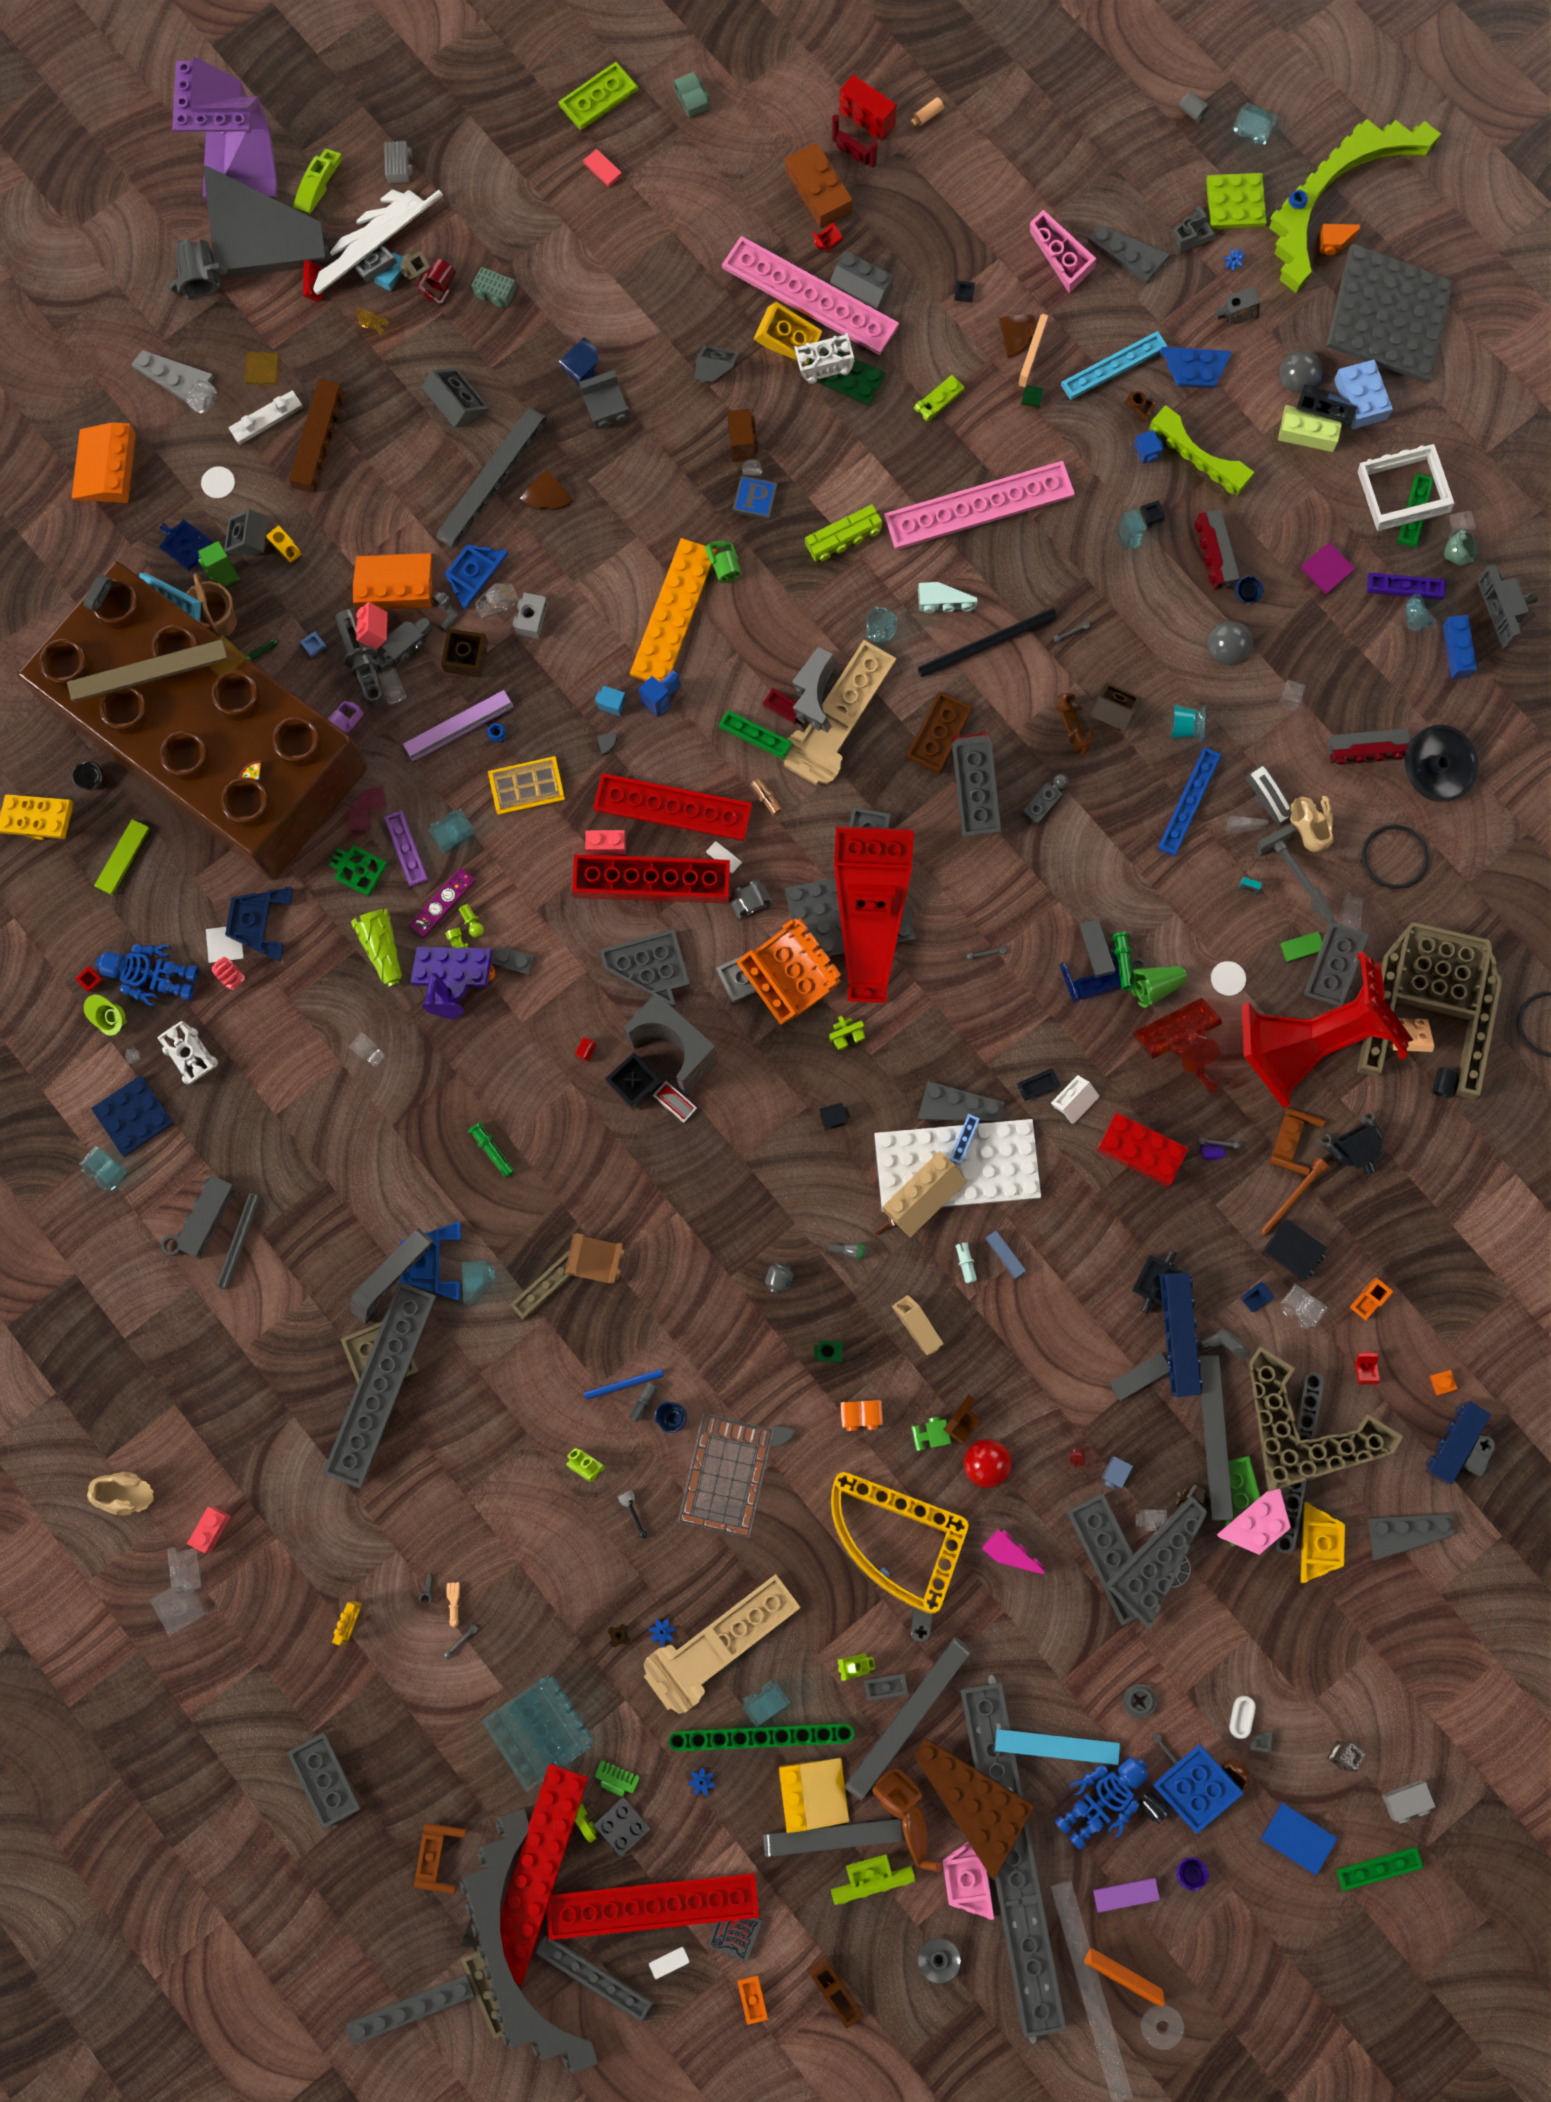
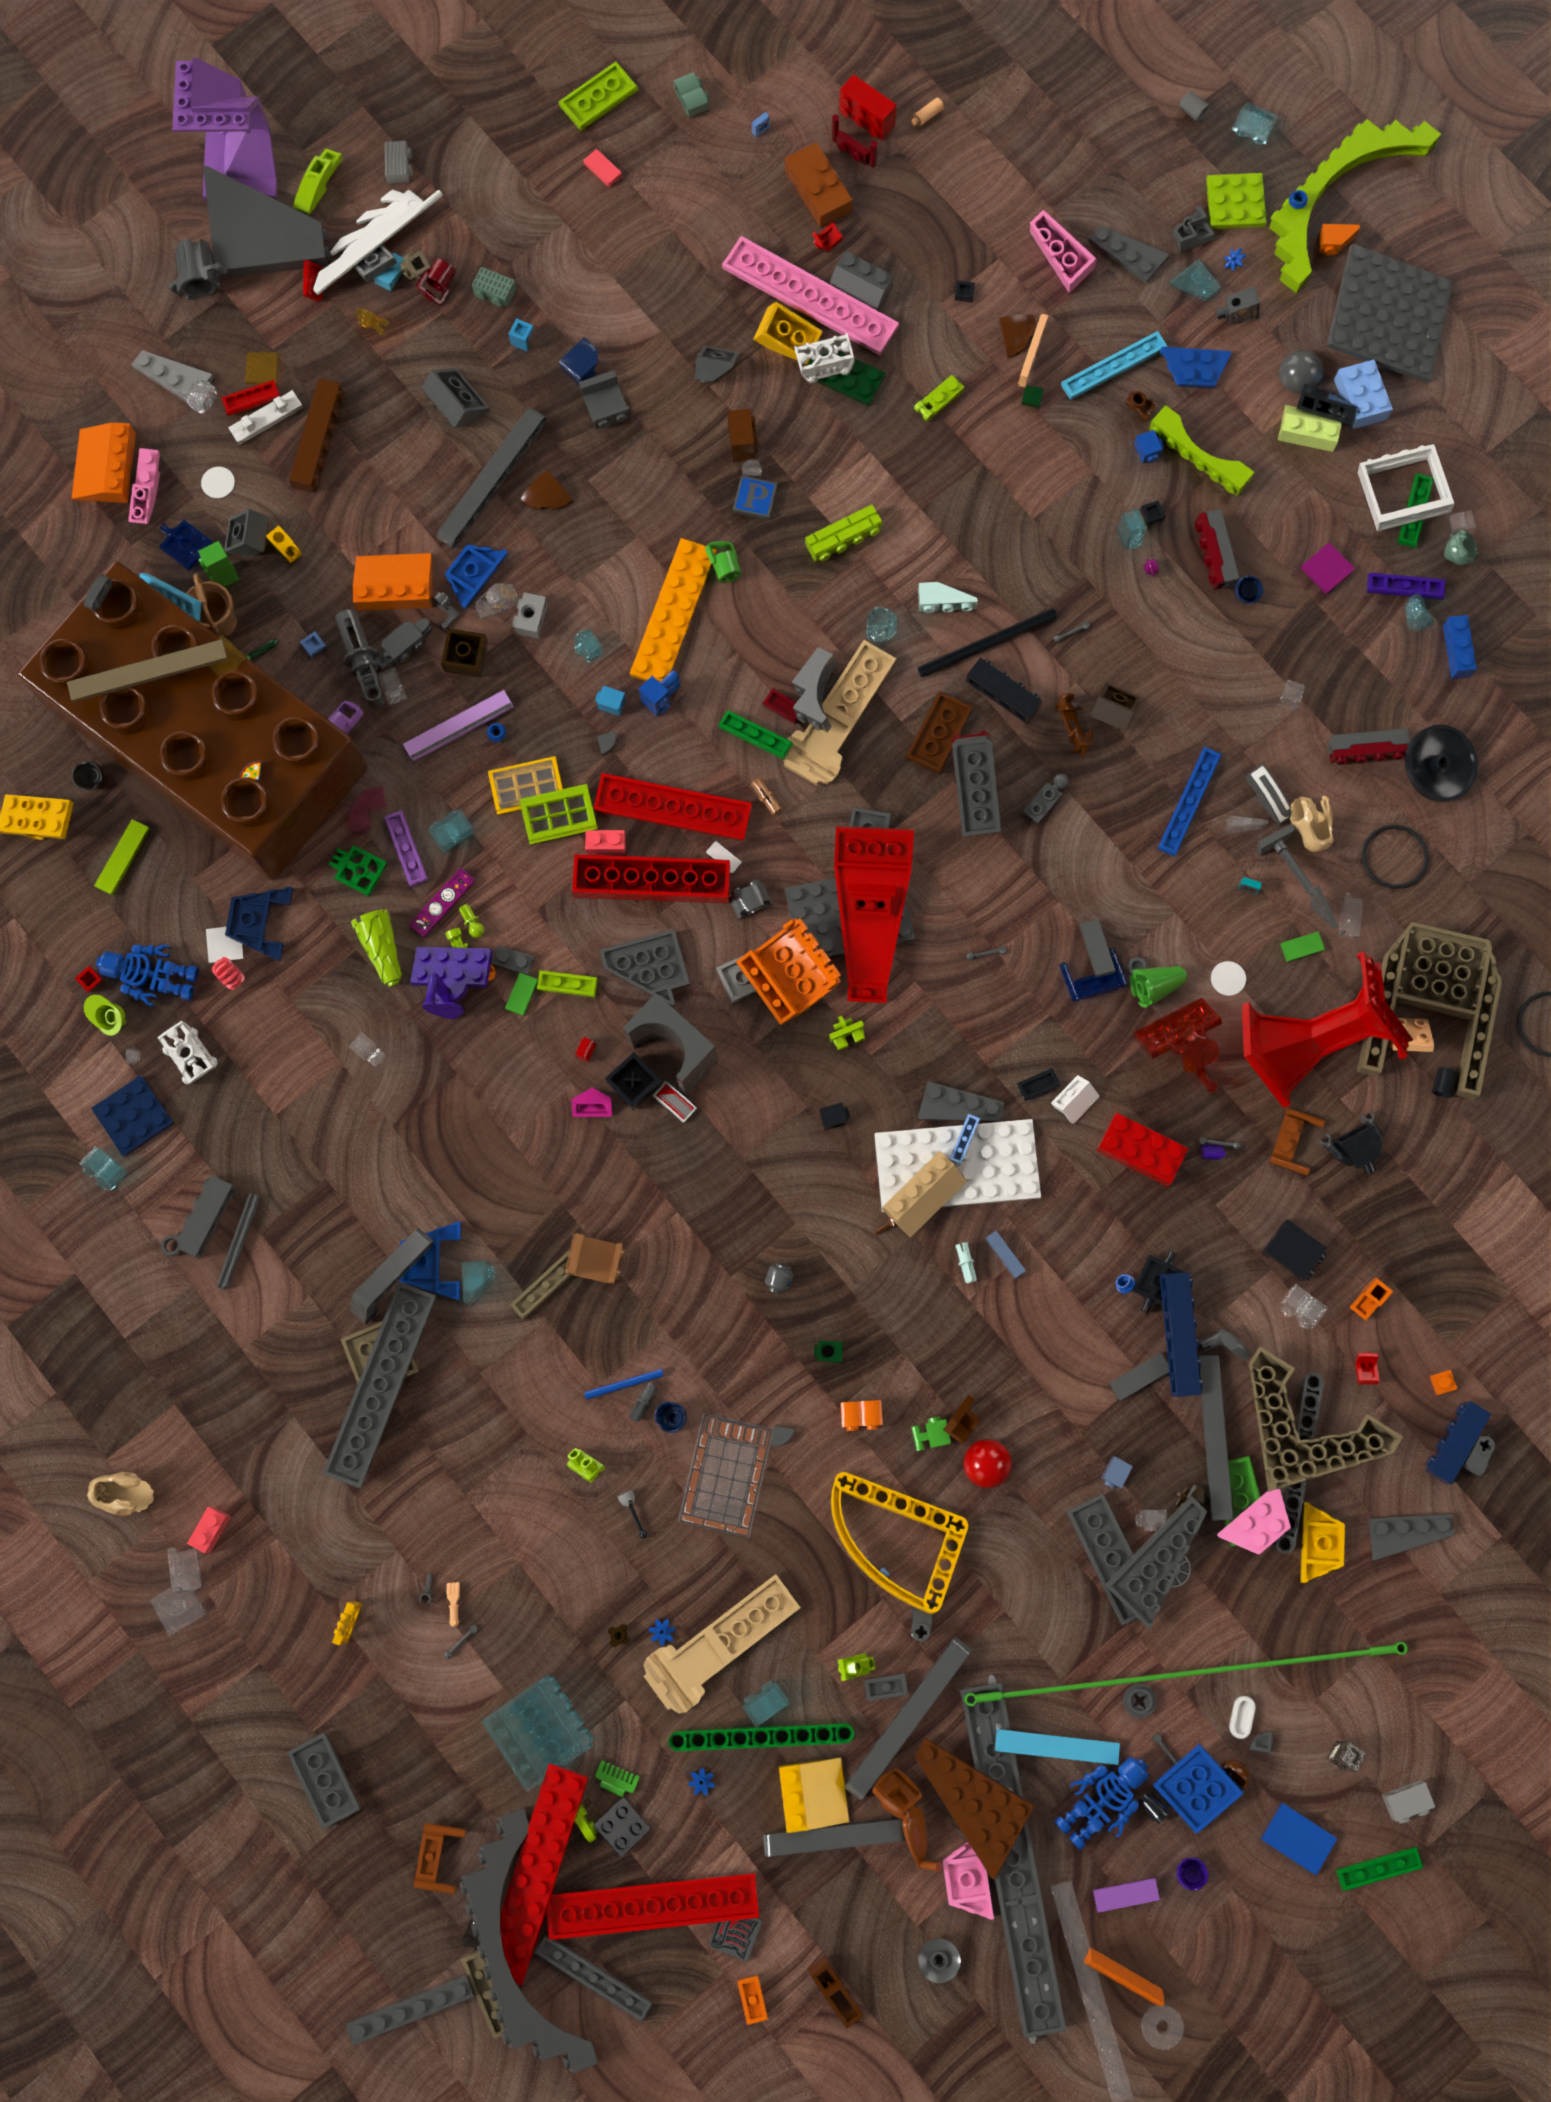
(145, 487): none -> bright pink slope
(250, 397): none -> red plate
(371, 625): coral brick -> none
(486, 1142): green pin -> none
(520, 334): none -> dark azure panel
(521, 994): none -> bright green tile
(558, 814): none -> lime piece
(567, 983): none -> lime tile
(587, 645): none -> clear light blue brick
(591, 1104): none -> dark pink slope
(669, 1963): white sticker -> none
(760, 124): none -> medium blue tile
(855, 1250): dark grey piece -> none
(870, 1878): lime bracket -> none
(918, 1325): tan slope -> none
(979, 505): bright pink plate -> none
(1003, 690): none -> black brick
(1004, 1551): dark pink slope -> none
(1077, 1457): clear red plate -> none
(1123, 954): green pin -> none
(1125, 1283): none -> blue plate
(1151, 567): none -> magenta plate
(1188, 722): hat -> none
(1196, 281): none -> clear light blue wing
(1230, 642): dark grey piece -> none
(1257, 1296): dark blue panel -> none
(1318, 1168): dark orange piece -> none
(1336, 963): dark grey plate -> none
(1372, 1651): none -> bright green piece
(1505, 604): dark grey brick -> none

